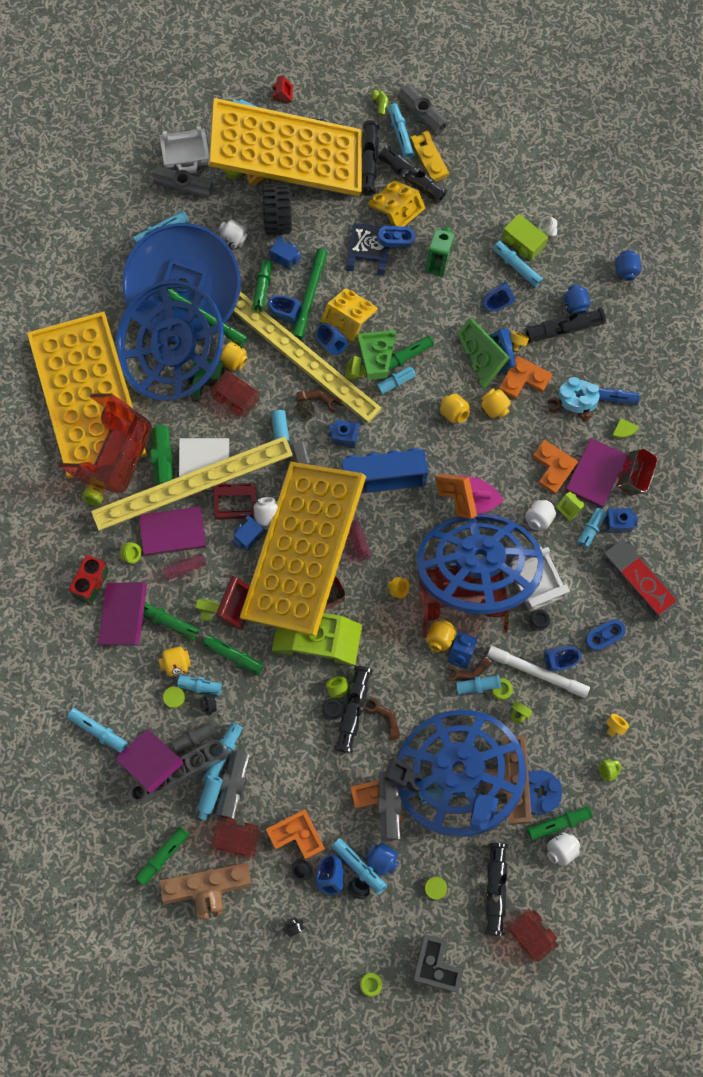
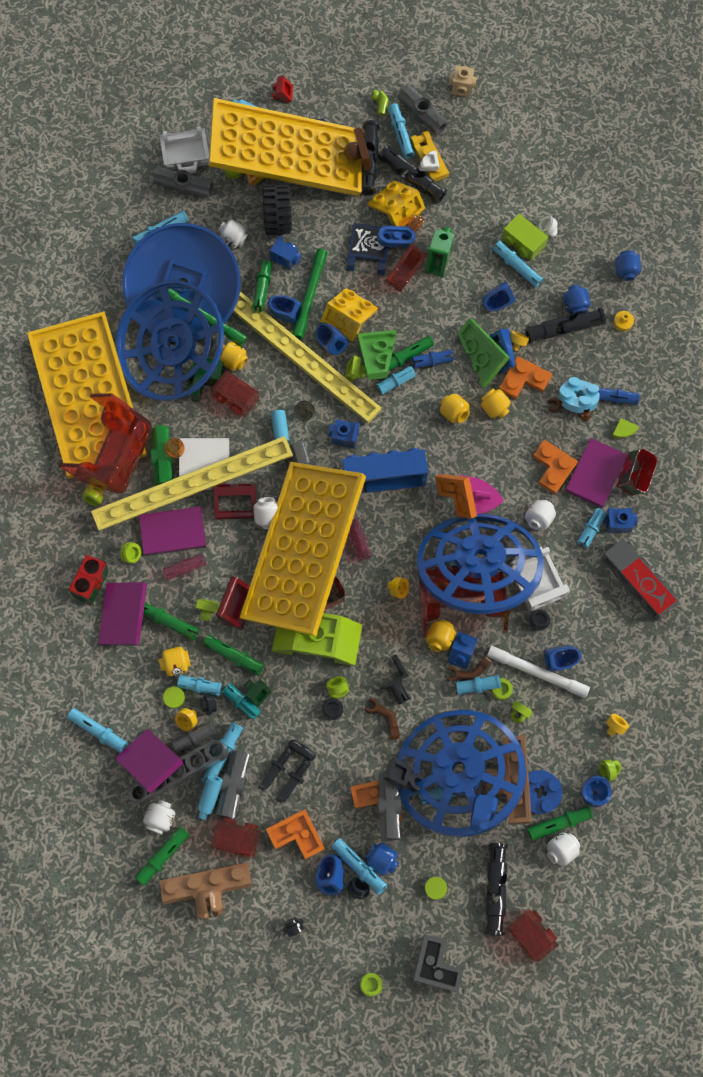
(159, 817): none -> white head
(174, 448): none -> clear orange plate
(186, 719): none -> yellow tile
(241, 701): none -> teal axle
(247, 534): blue brick -> none
(257, 691): none -> dark green tile
(278, 765): none -> black piece
(302, 869): black plate -> none
(303, 395): reddish brown arm -> none
(350, 722): black piece -> none
(358, 149): none -> reddish brown tile
(396, 685): none -> black bracket
(406, 267): none -> clear red brick
(416, 222): none -> clear orange plate
(429, 162): none -> white tile
(432, 359): none -> blue pin
(462, 81): none -> tan brick
(570, 506): lime tile -> none
(596, 791): none -> blue piece
(604, 635): blue plate -> none
(623, 321): none -> yellow tile

